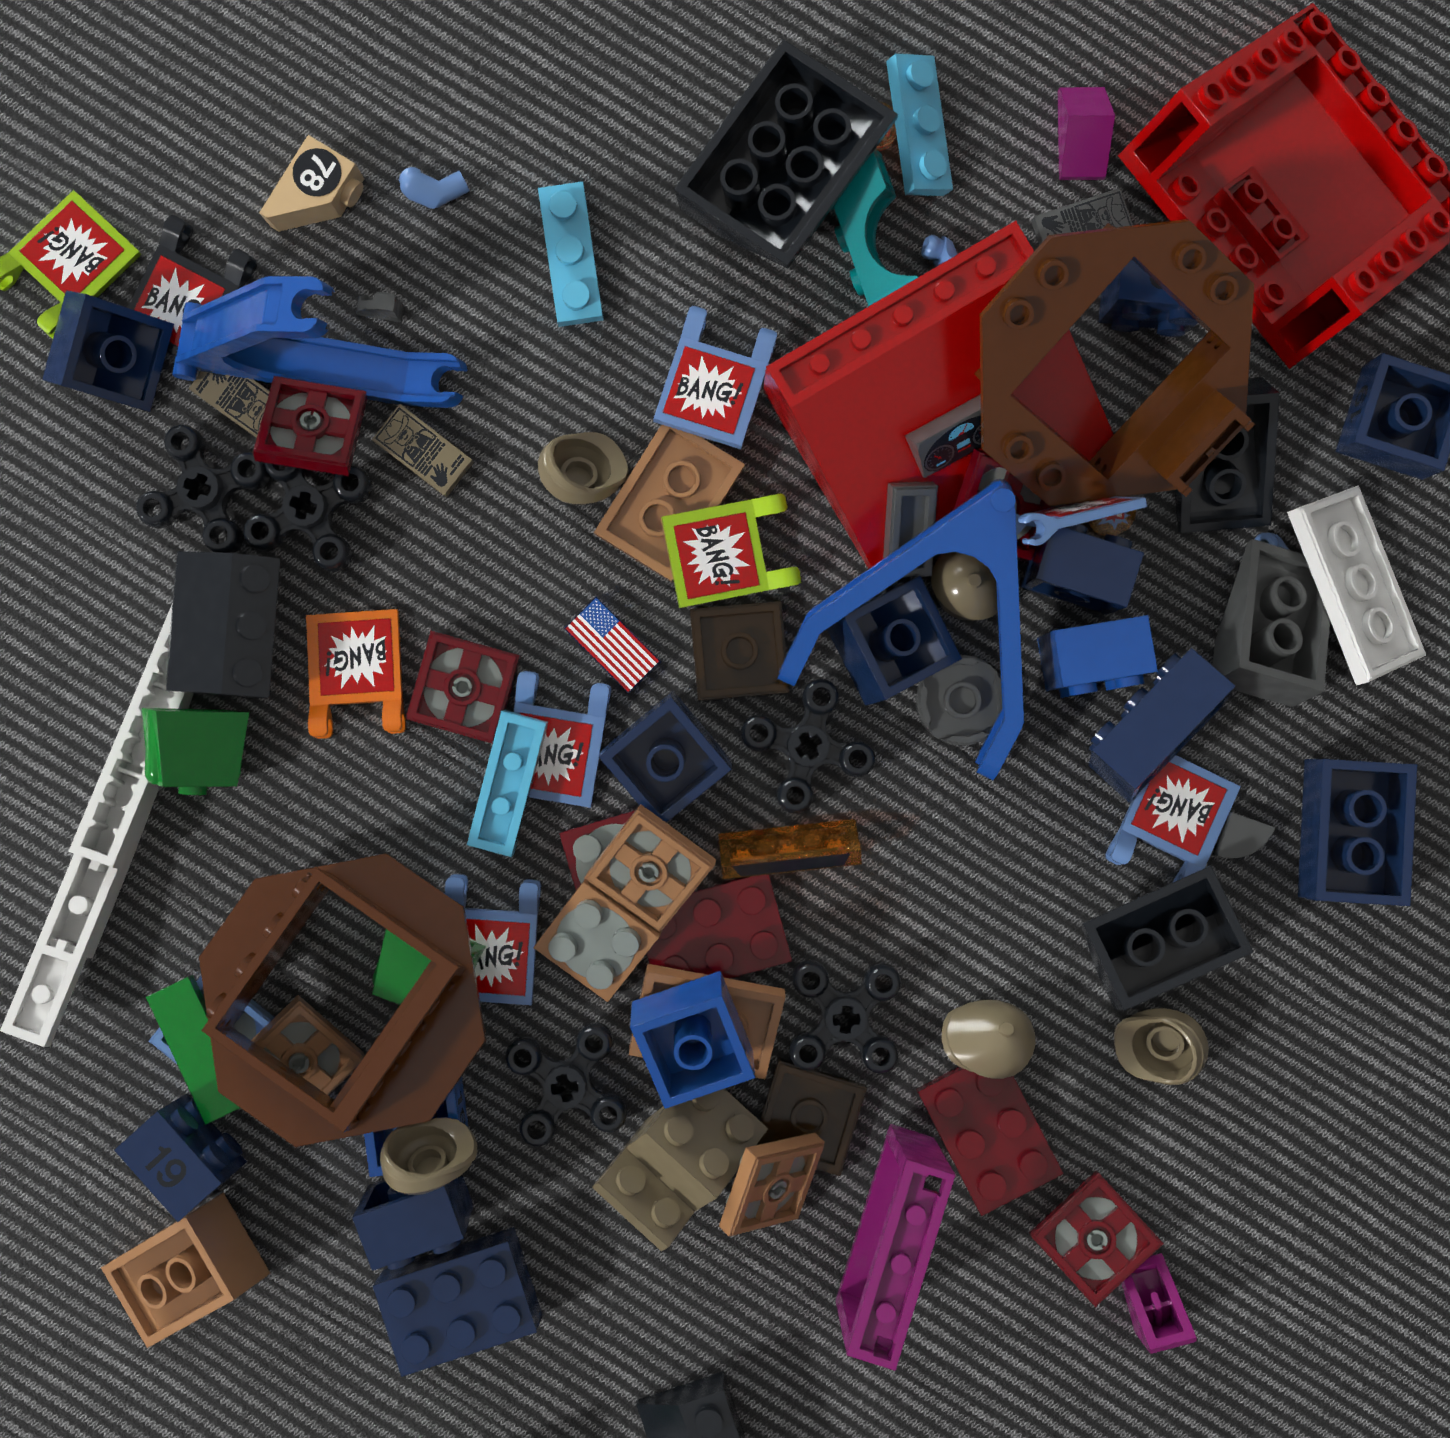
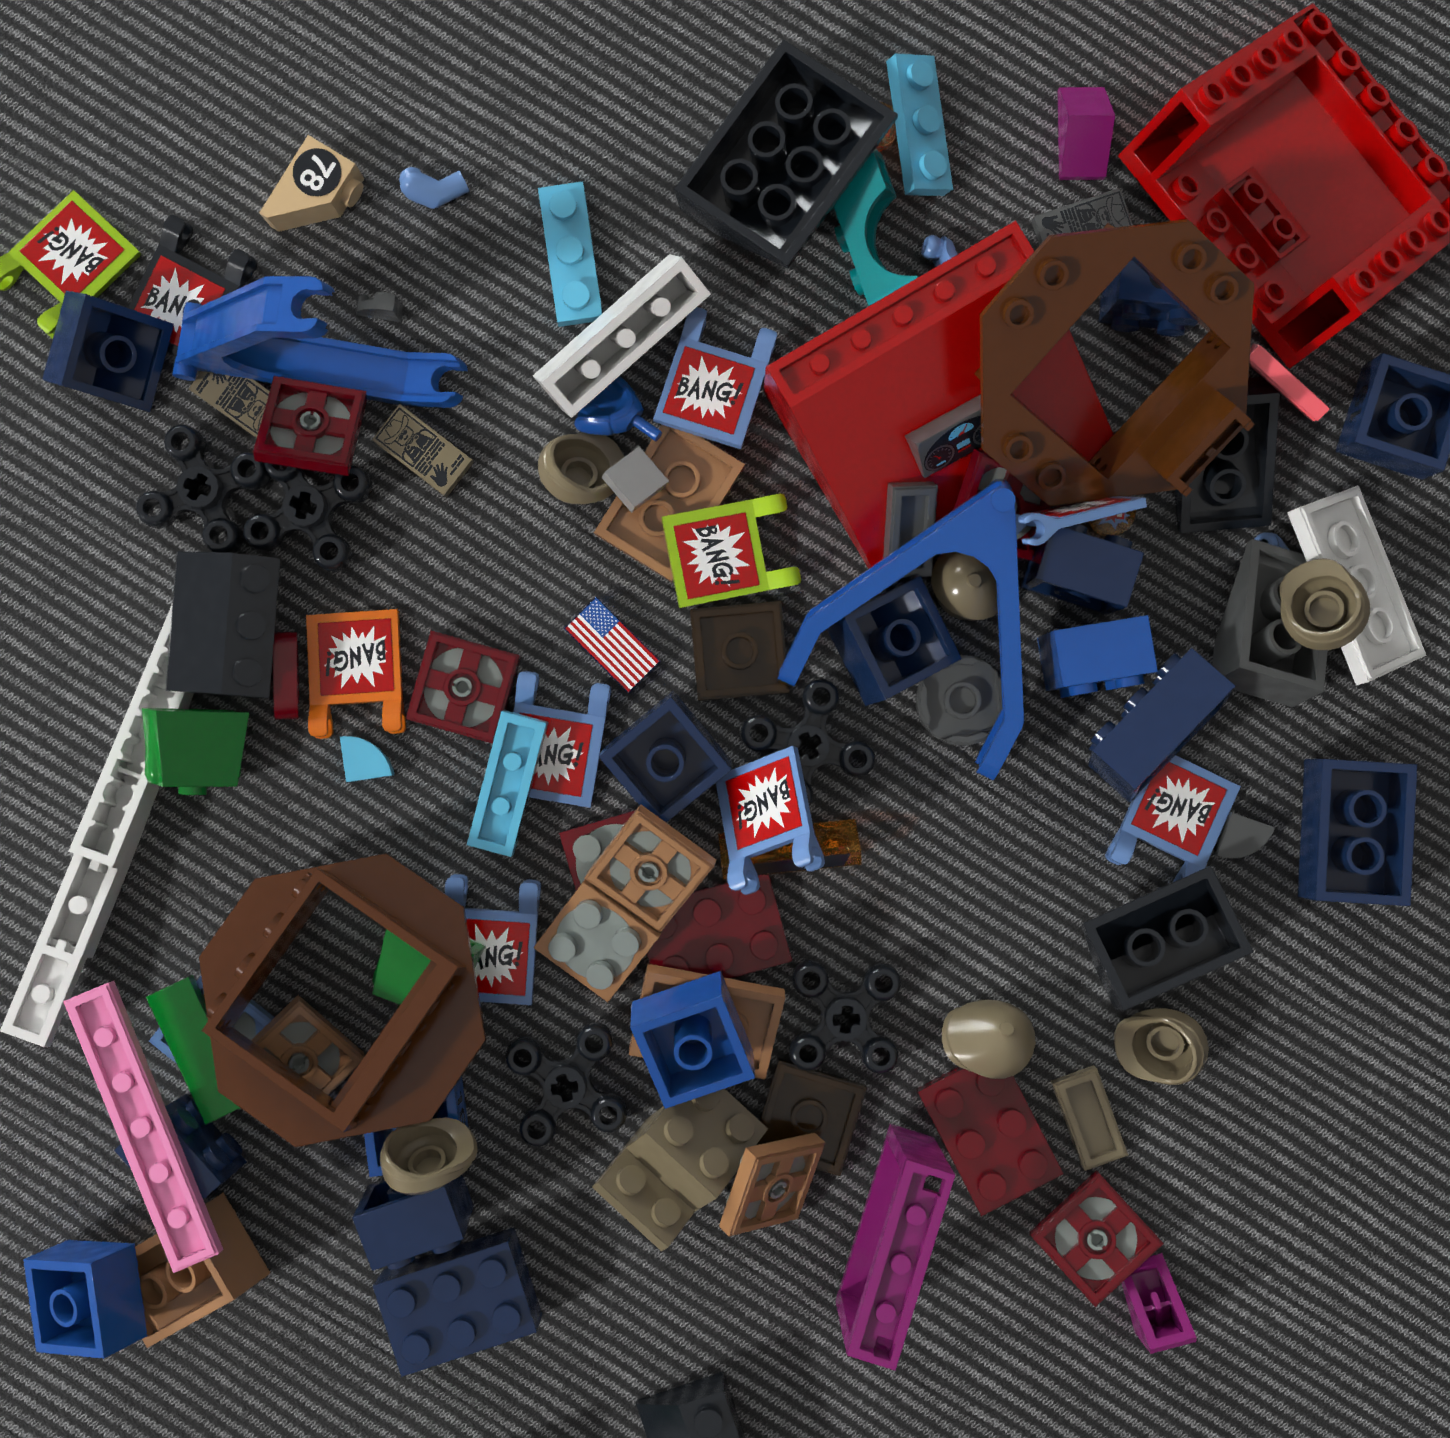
(85, 1298): none -> blue brick
(143, 1126): none -> bright pink tile
(286, 675): none -> dark red beam
(363, 760): none -> medium azure tile
(614, 412): none -> blue piece
(622, 334): none -> white brick
(635, 479): none -> light grey tile
(763, 810): none -> flag
(1089, 1118): none -> dark tan tile
(1286, 383): none -> coral tile
(1323, 605): none -> dark tan hat

